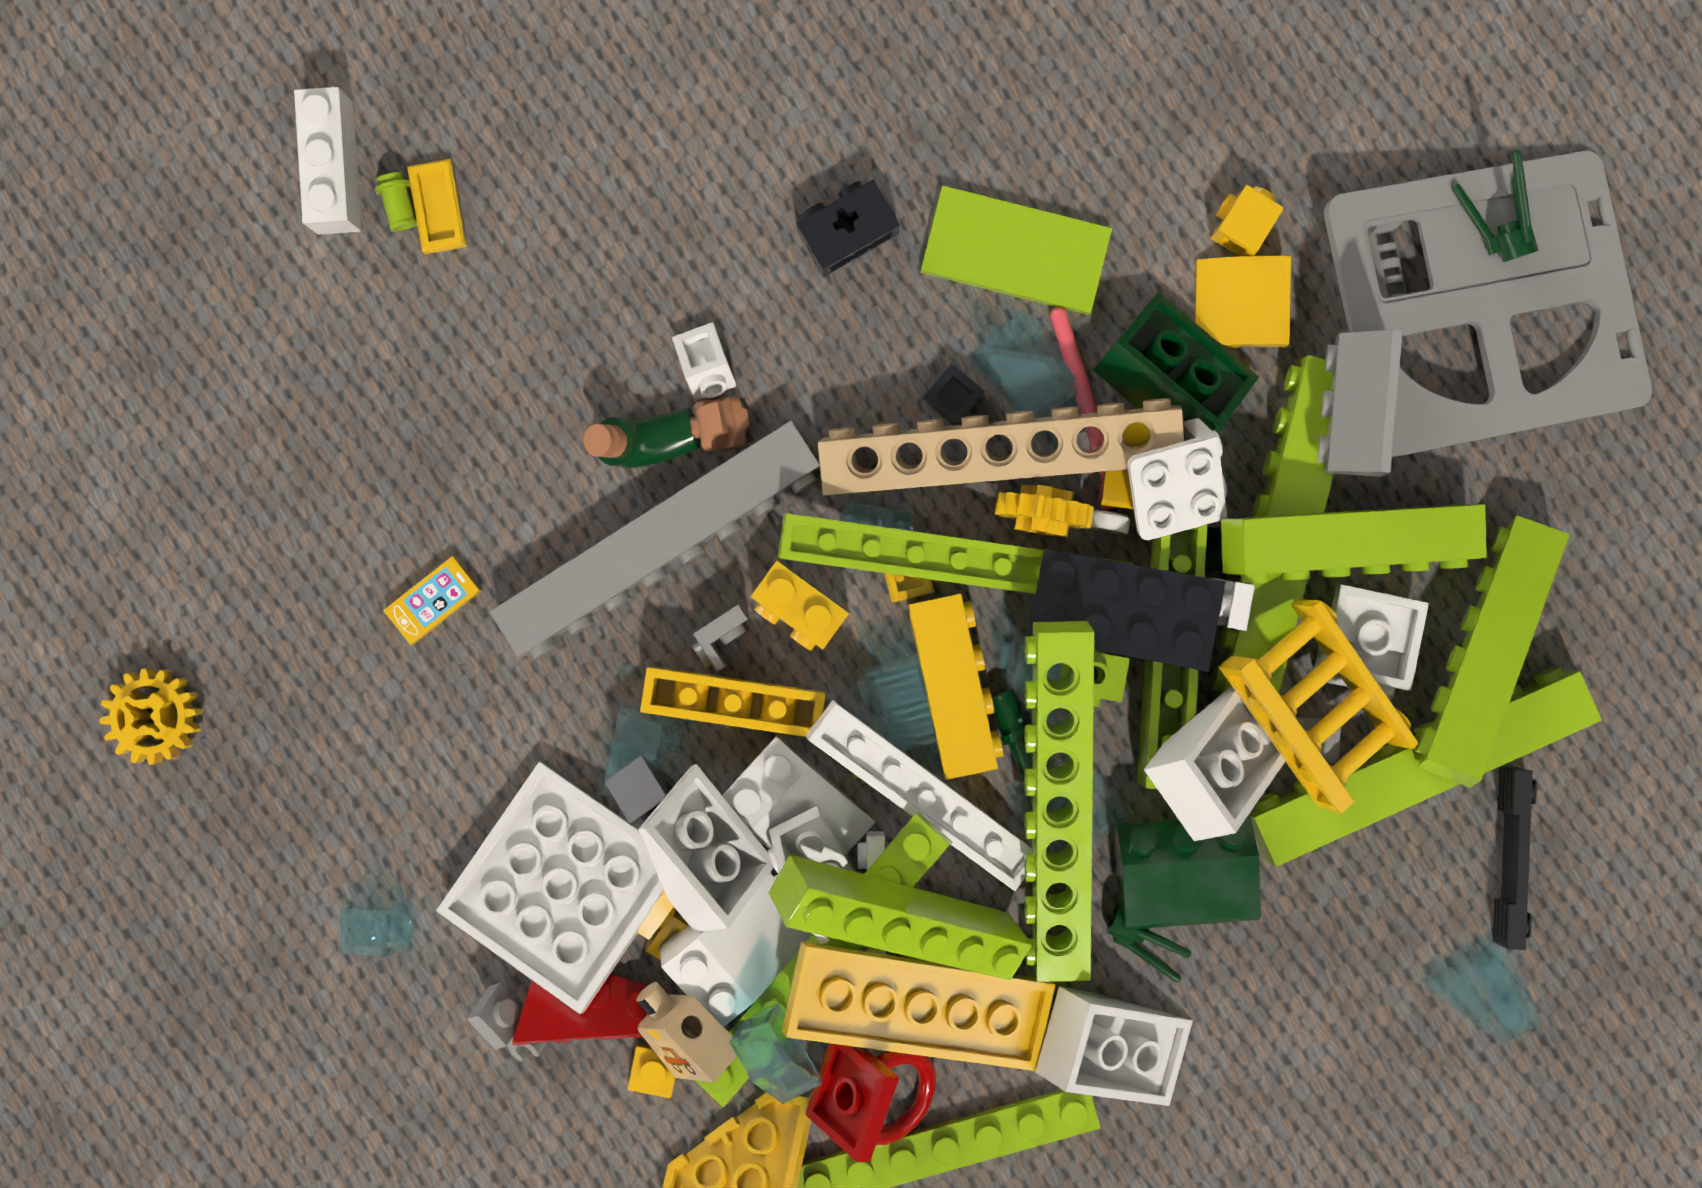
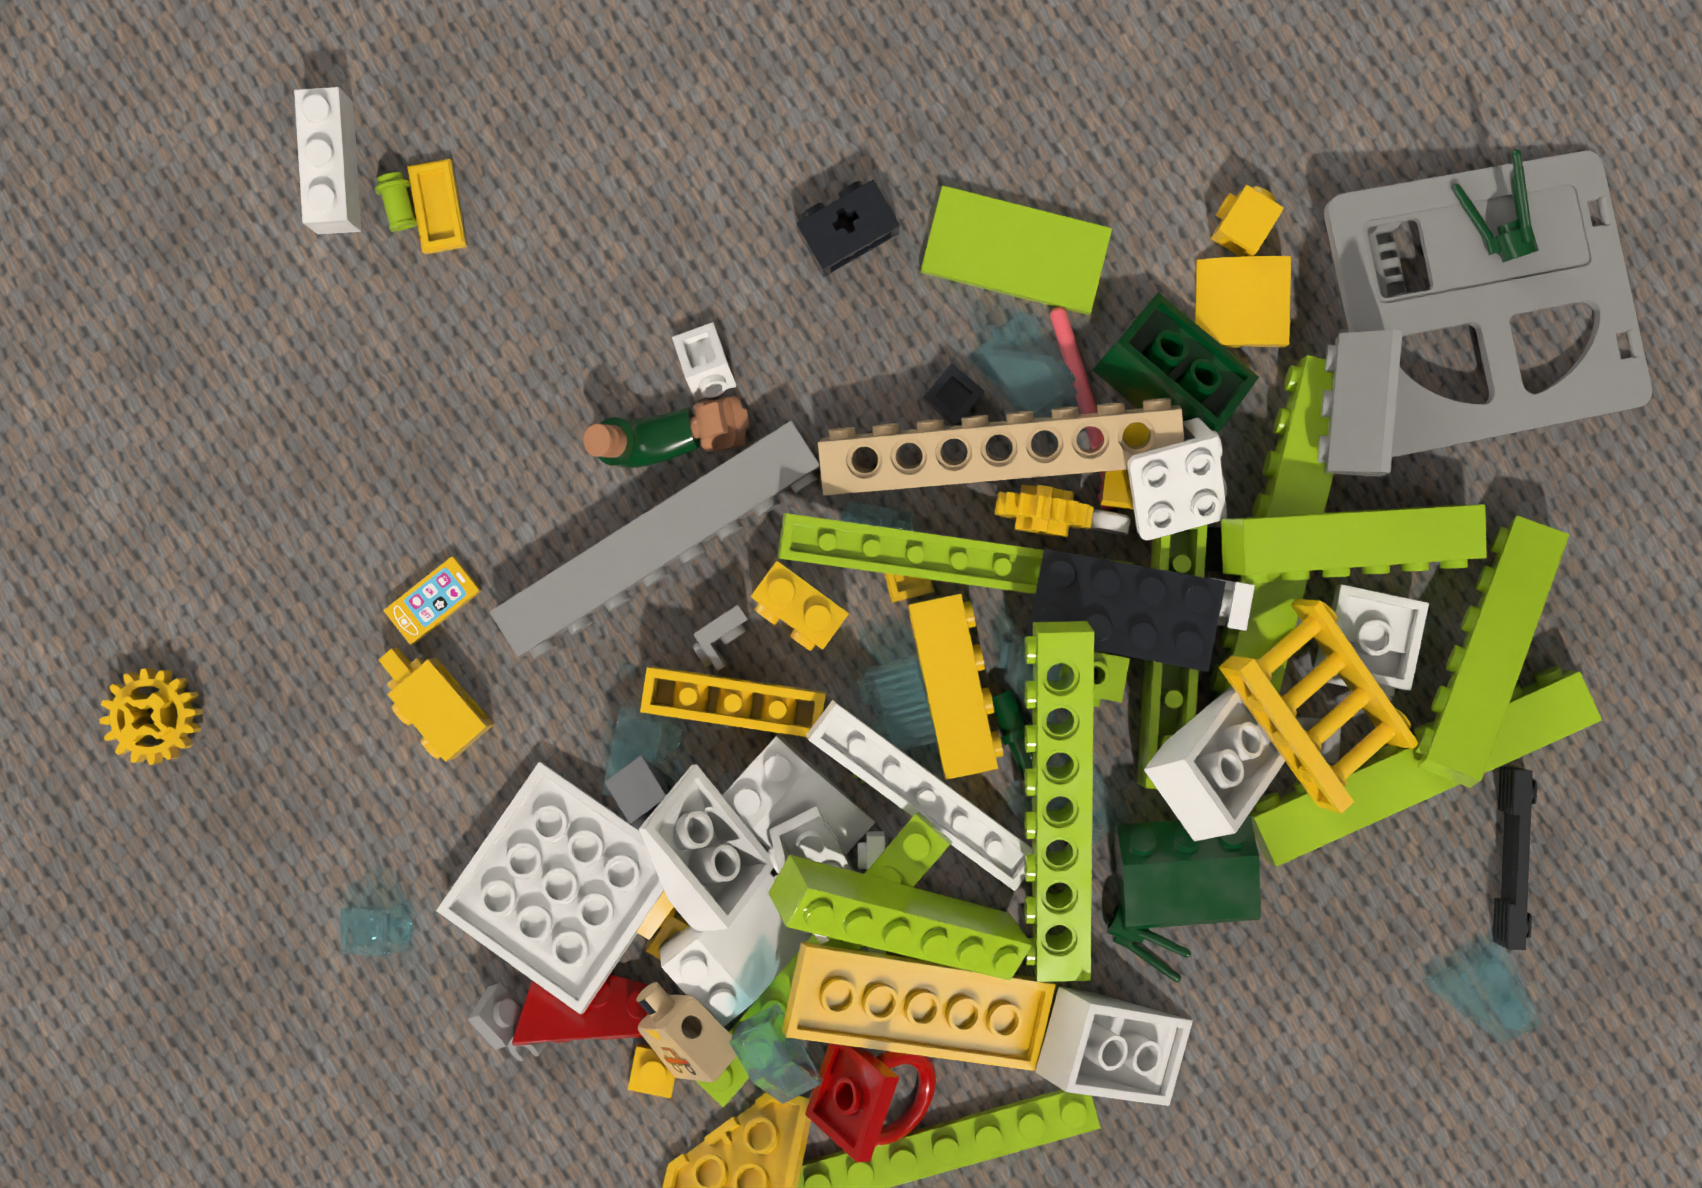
(434, 704): none -> yellow hinge

